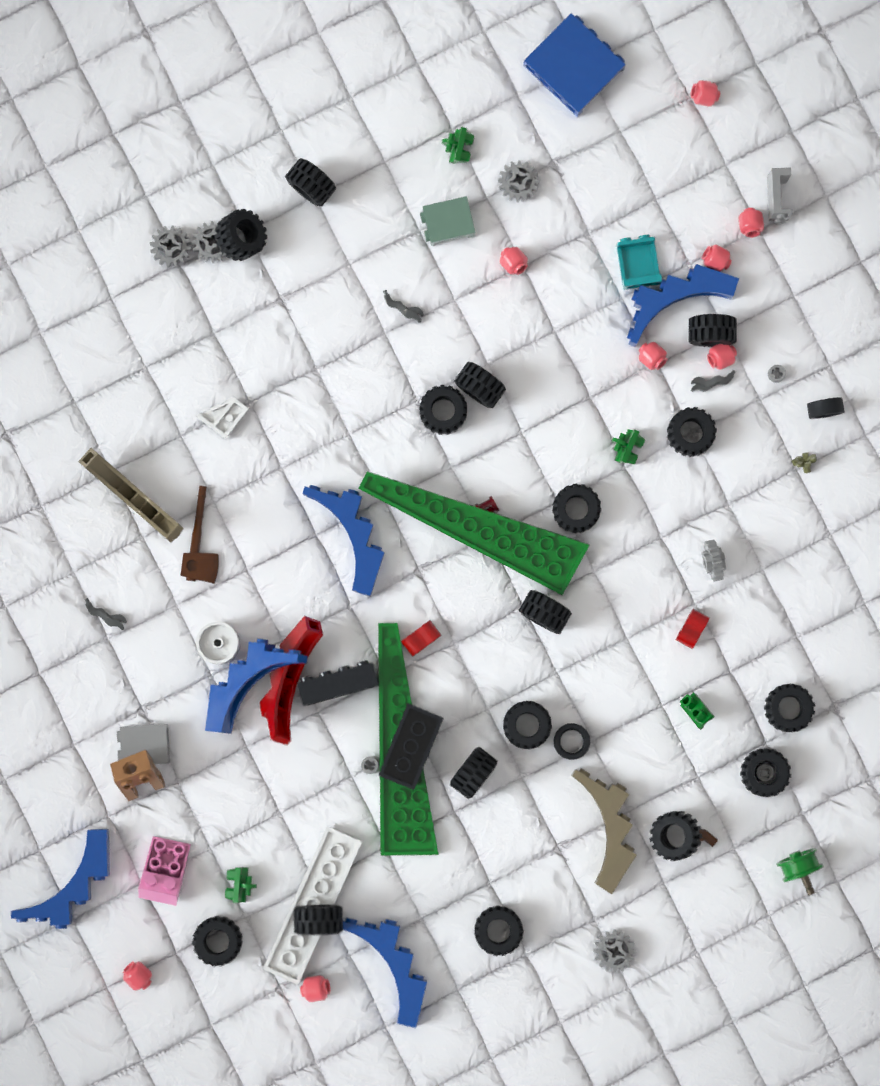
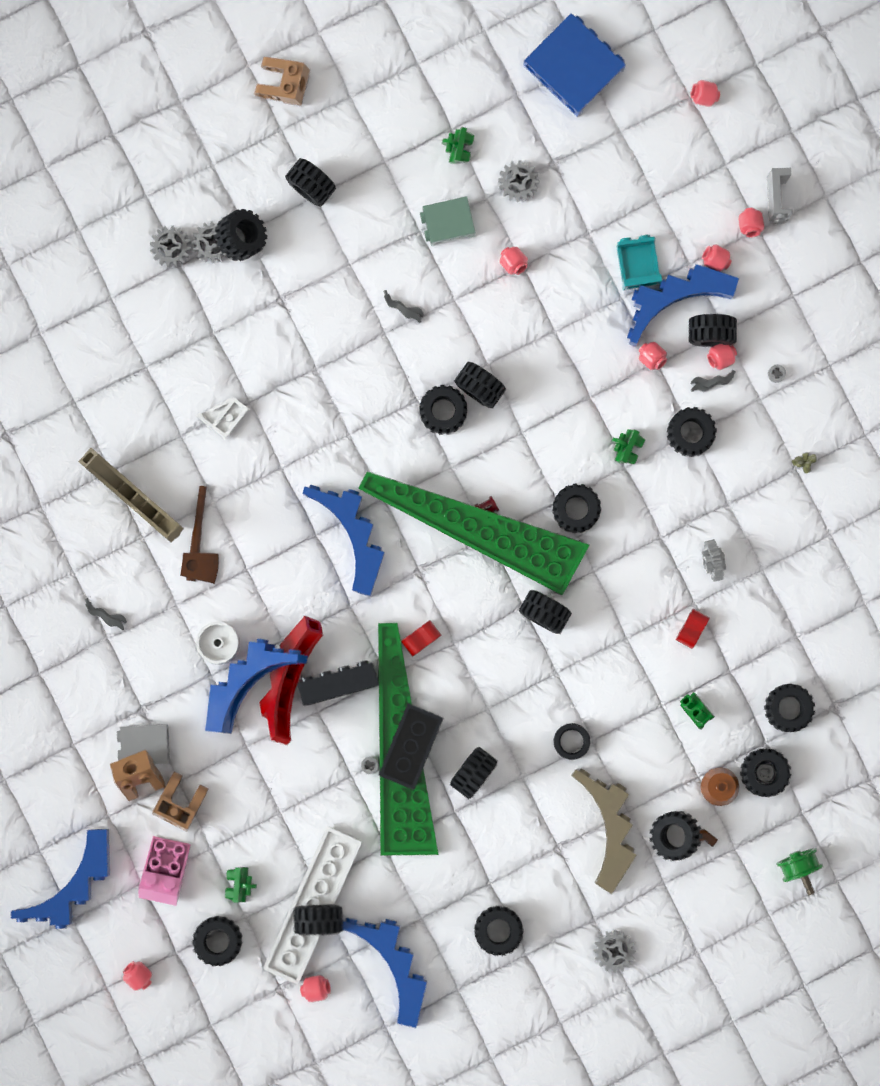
(174, 814): none -> medium nougat brick
(292, 83): none -> medium nougat brick
(542, 716): black tyre -> none
(720, 786): none -> dark orange cone
(825, 408): black tyre -> none

